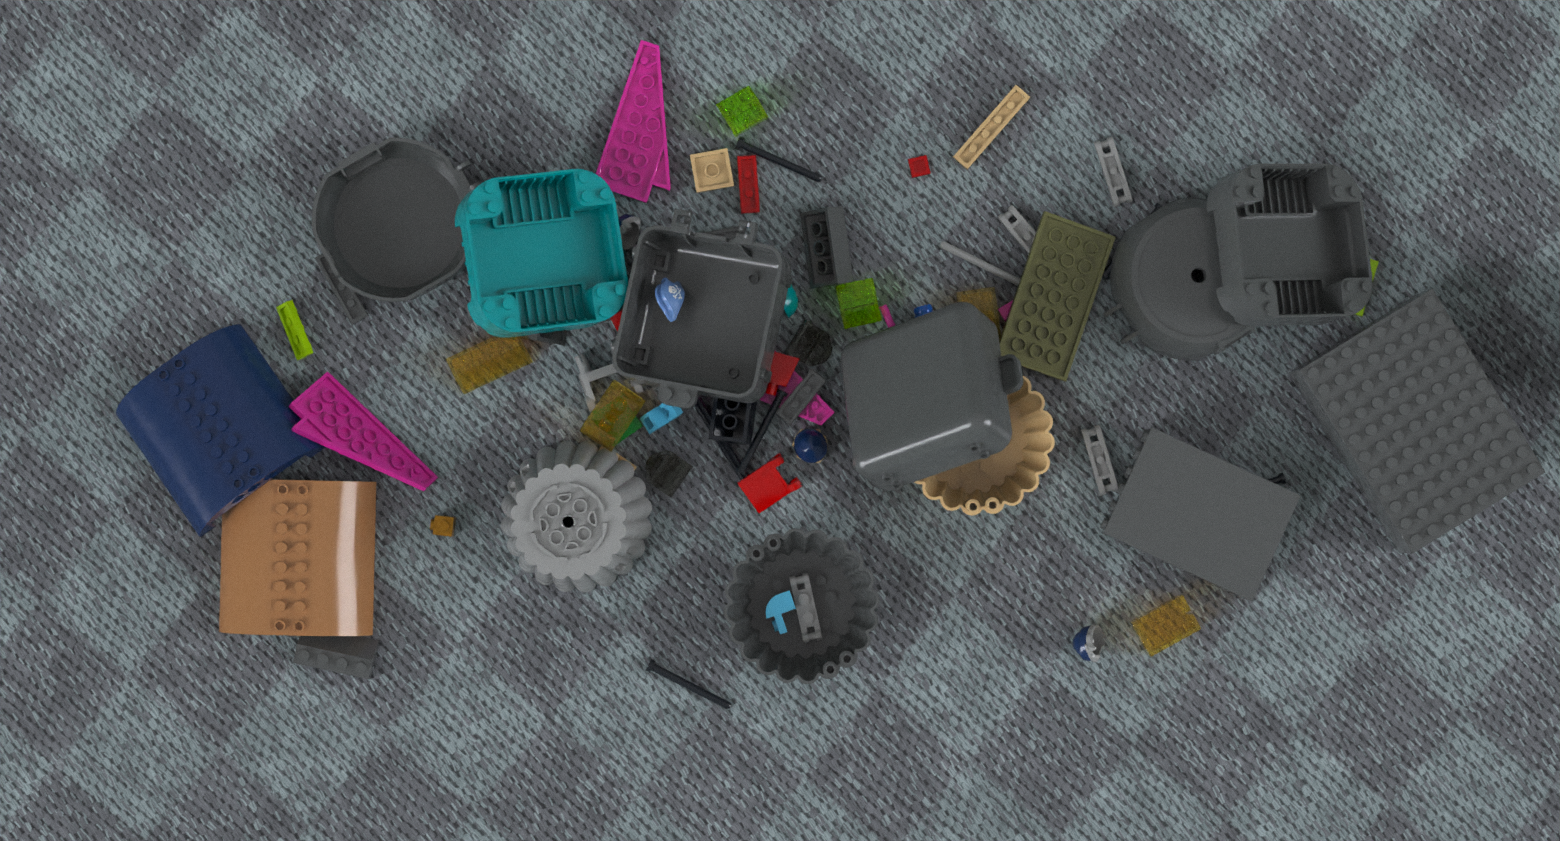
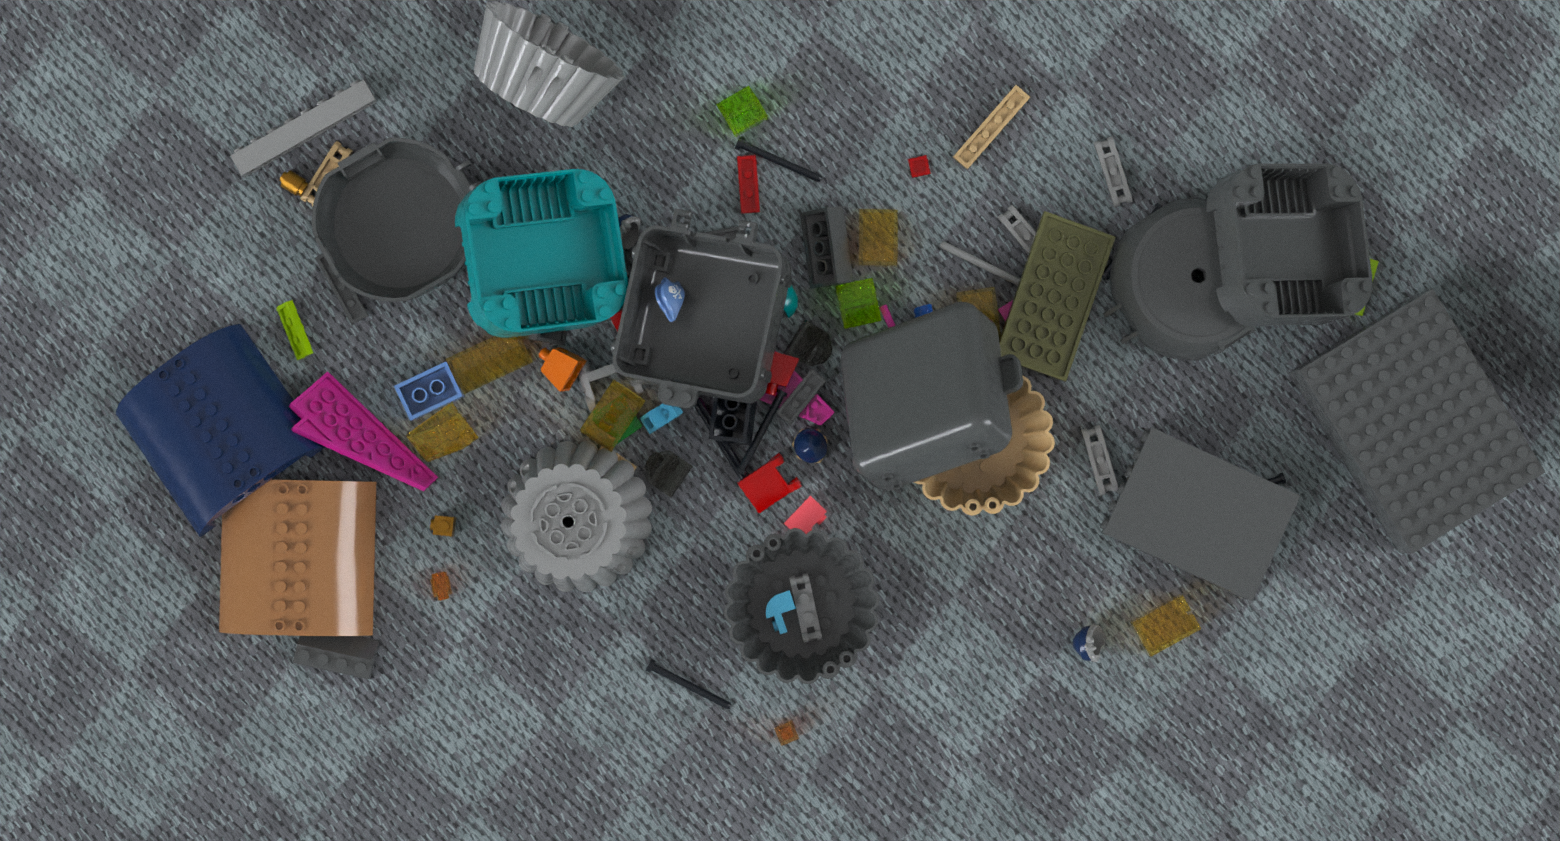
(293, 183): none -> pearl gold brick
(303, 128): none -> light grey brick
(327, 165): none -> tan plate
(428, 391): none -> medium blue brick
(441, 586): none -> clear orange brick
(442, 434): none -> clear yellow slope
(541, 65): none -> light grey container
(561, 367): none -> orange torso
(637, 142): dark pink wing -> none
(712, 170): tan plate -> none
(786, 732): none -> clear orange brick
(807, 516): none -> coral brick
(878, 237): none -> clear yellow slope

